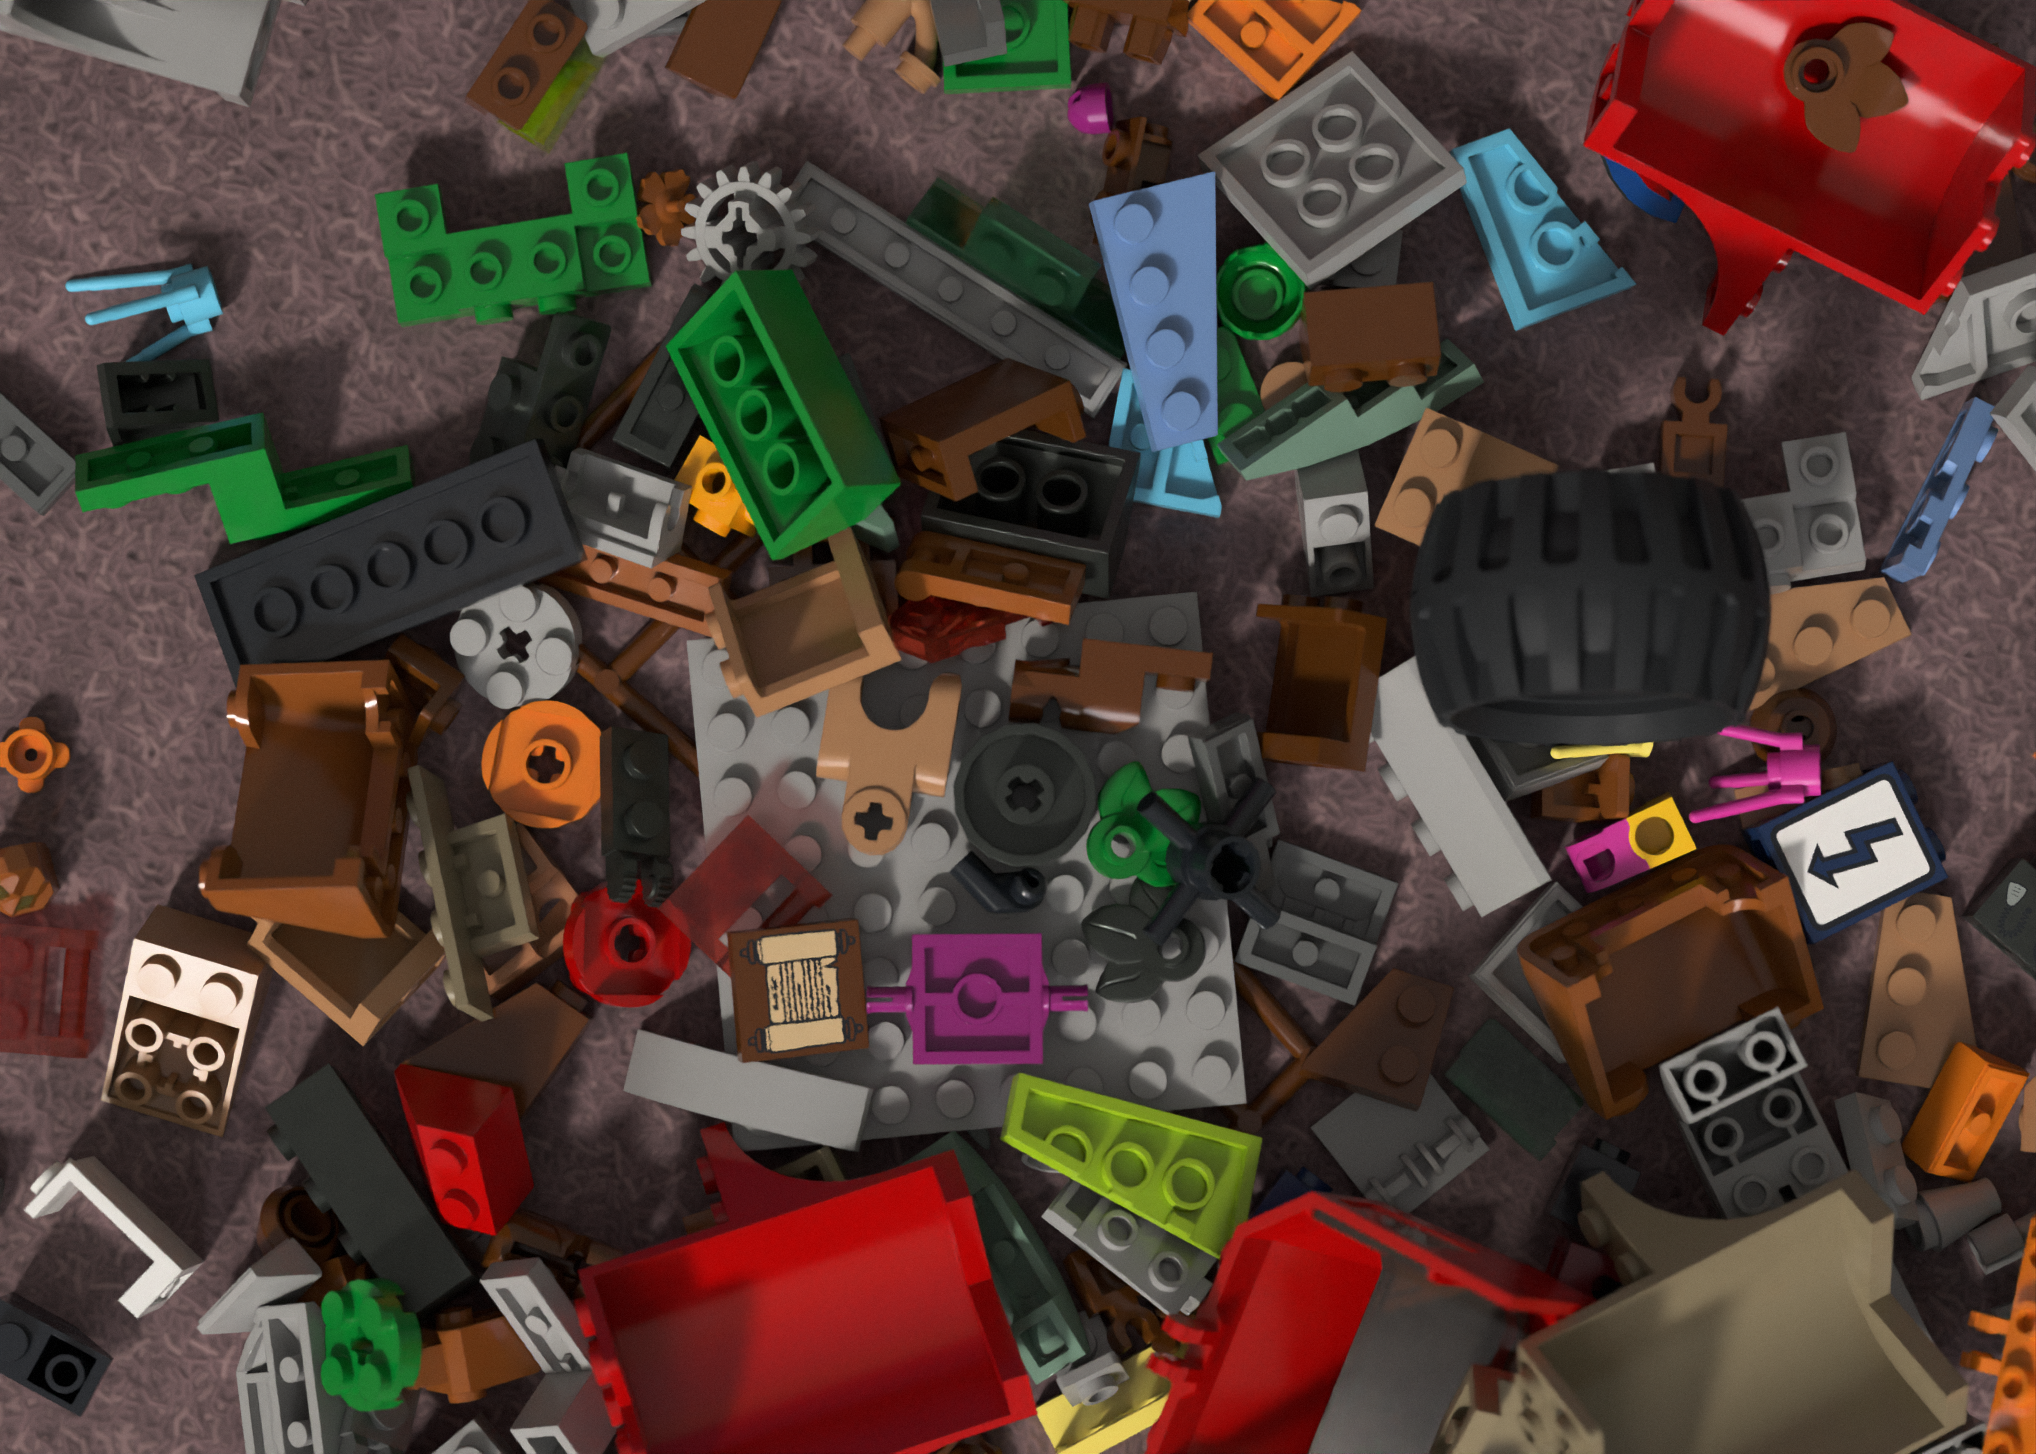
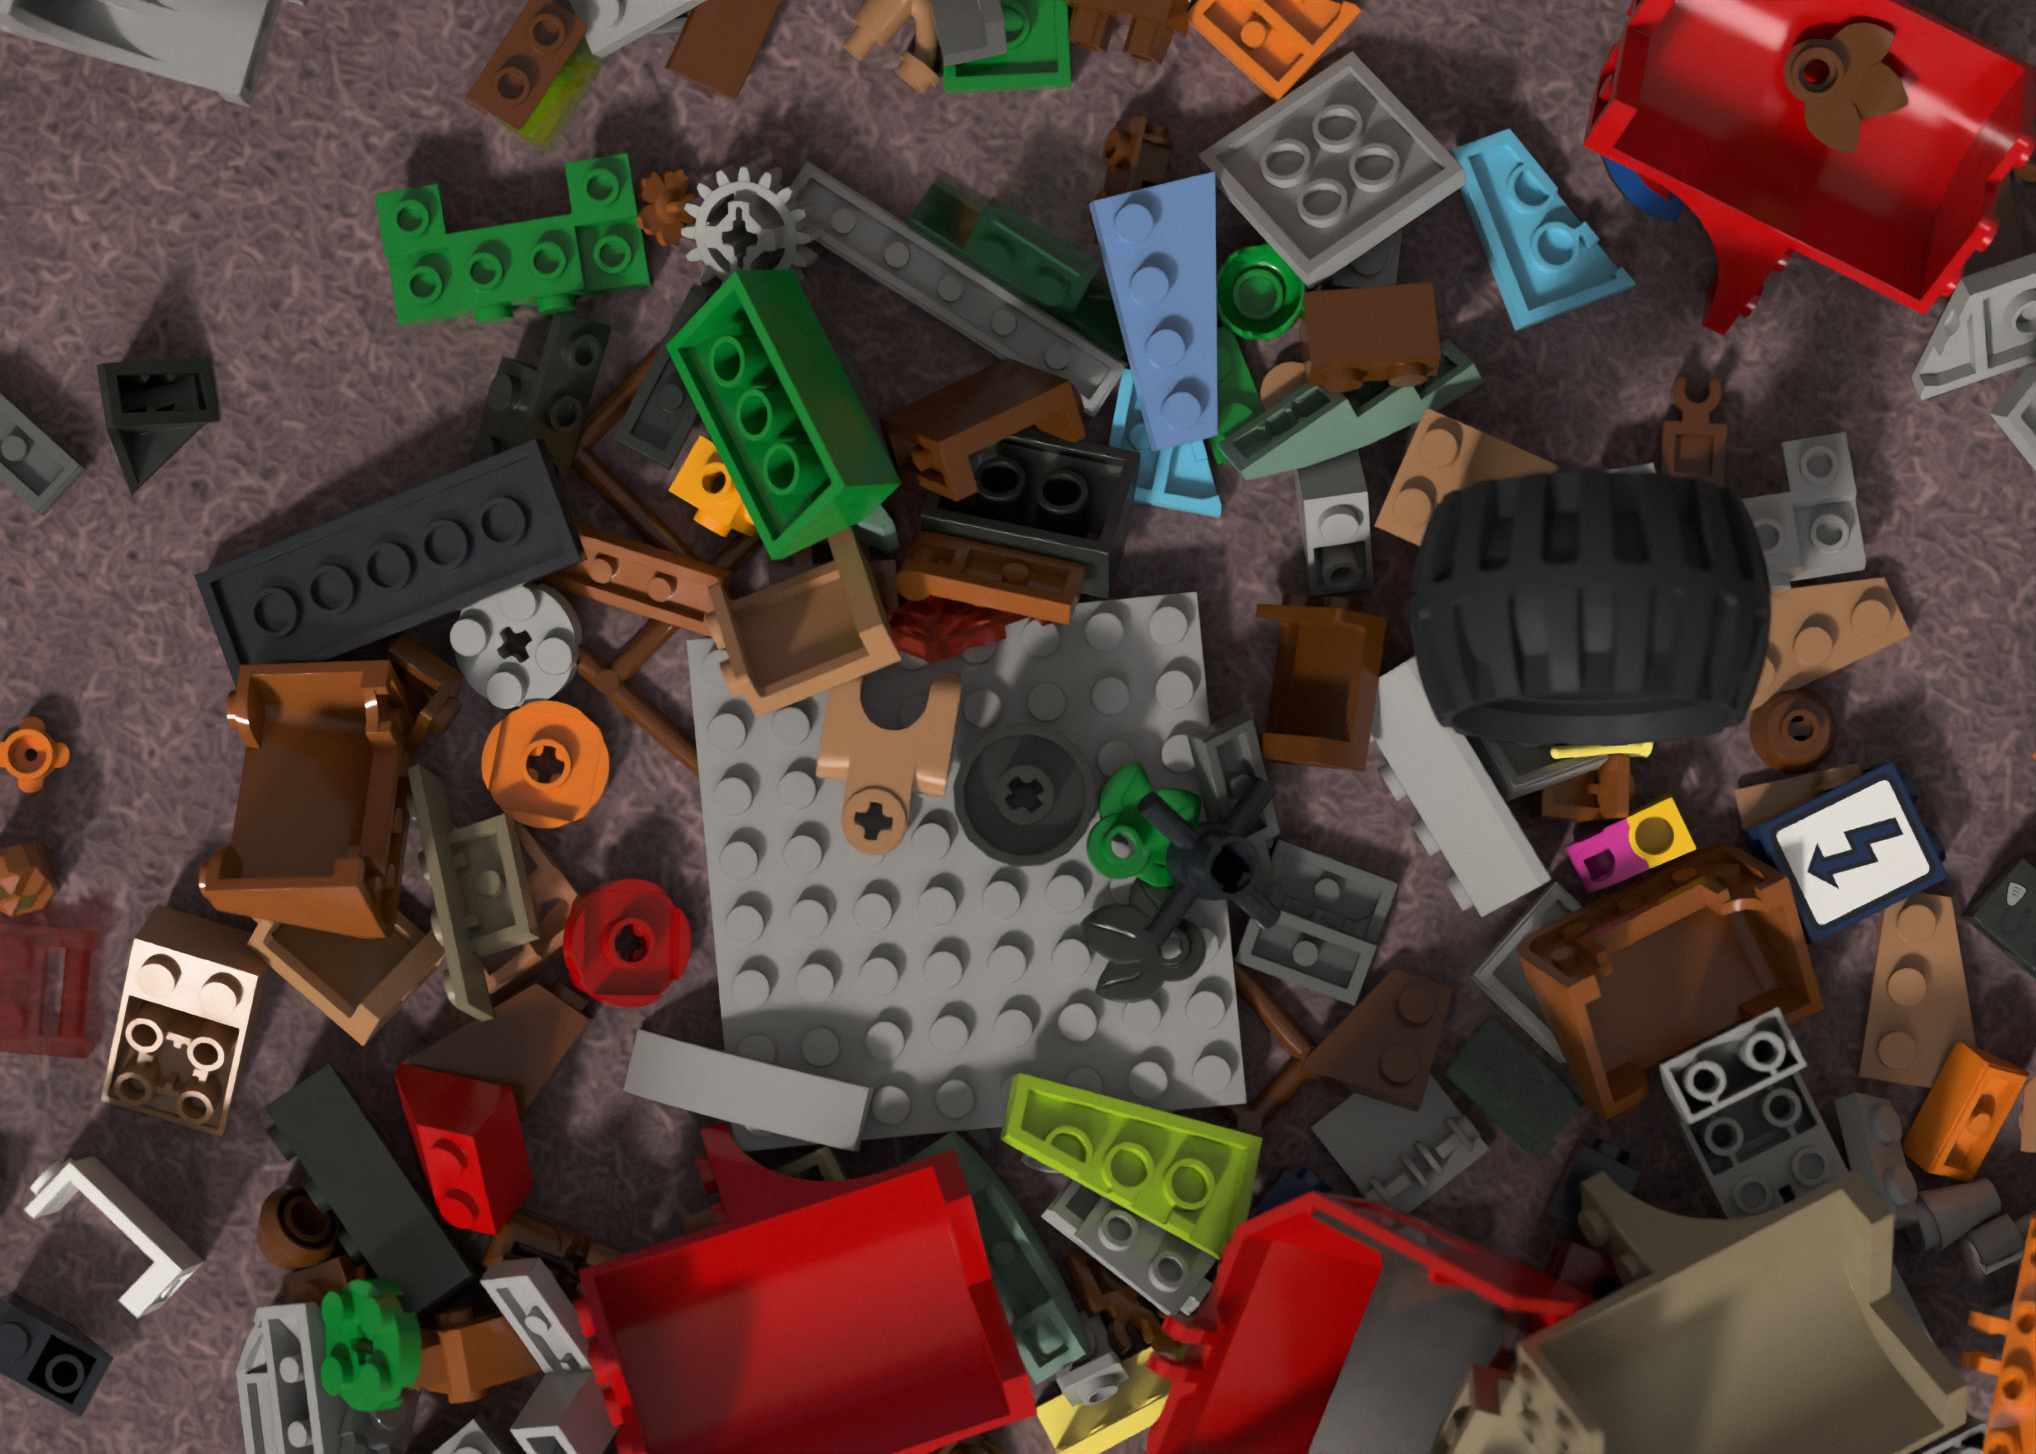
(188, 297): medium azure plant -> none
(244, 477): green bracket -> none
(273, 1280): light grey slope -> none
(624, 507): light grey hinge -> none
(635, 814): pearl dark grey hinge -> none
(732, 882): clear red plate -> none
(798, 990): tile -> none
(977, 998): magenta plate -> none
(1000, 891): black arm -> none
(1089, 109): magenta hinge -> none
(1107, 685): reddish brown plate -> none
(1789, 774): dark pink plant -> none
(1941, 493): medium blue wing -> none

